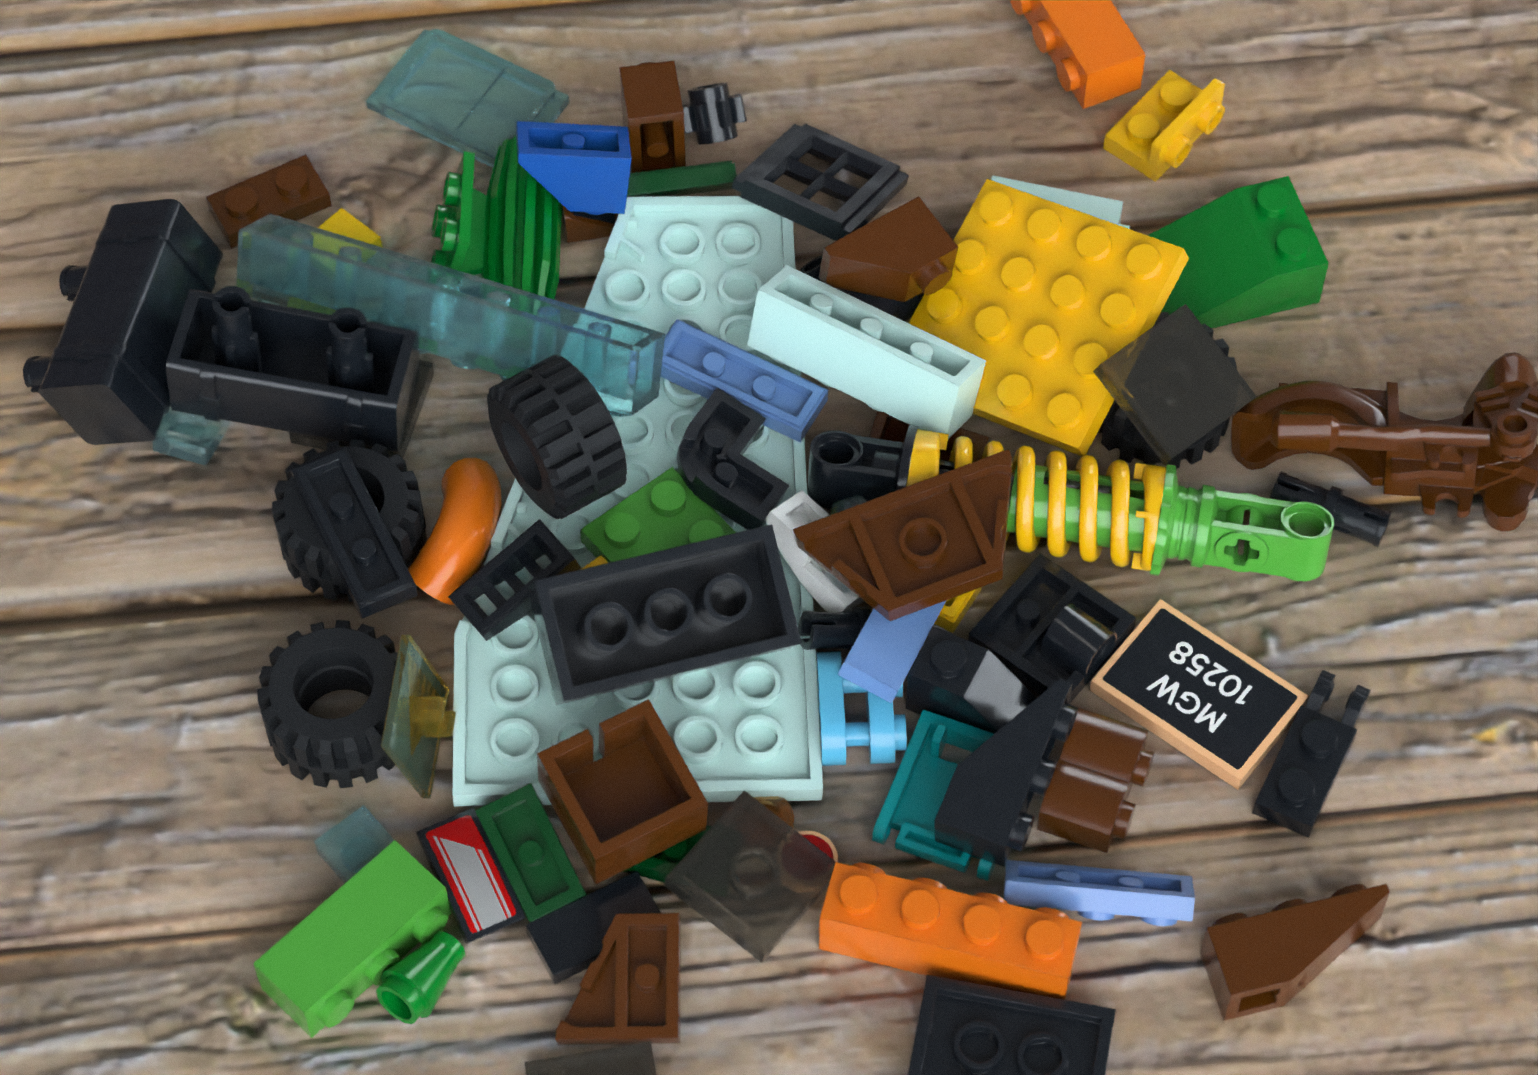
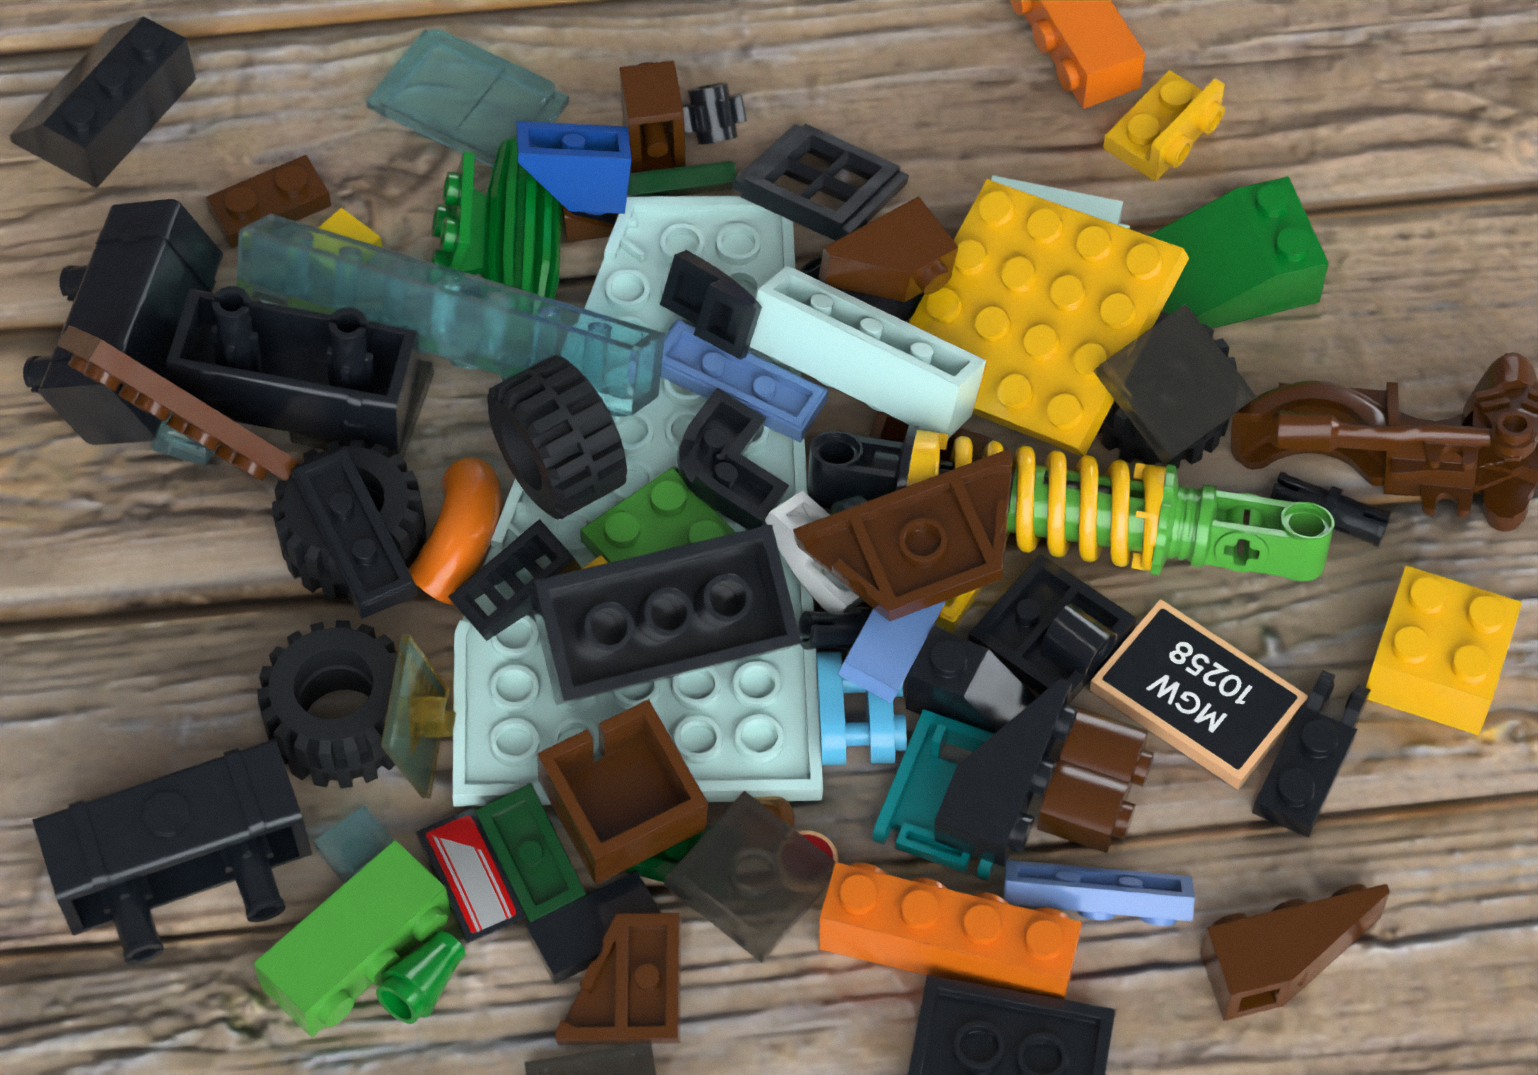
(109, 100): none -> black slope
(161, 398): none -> reddish brown plate
(173, 841): none -> black piece
(713, 301): none -> black slope
(1442, 650): none -> yellow brick

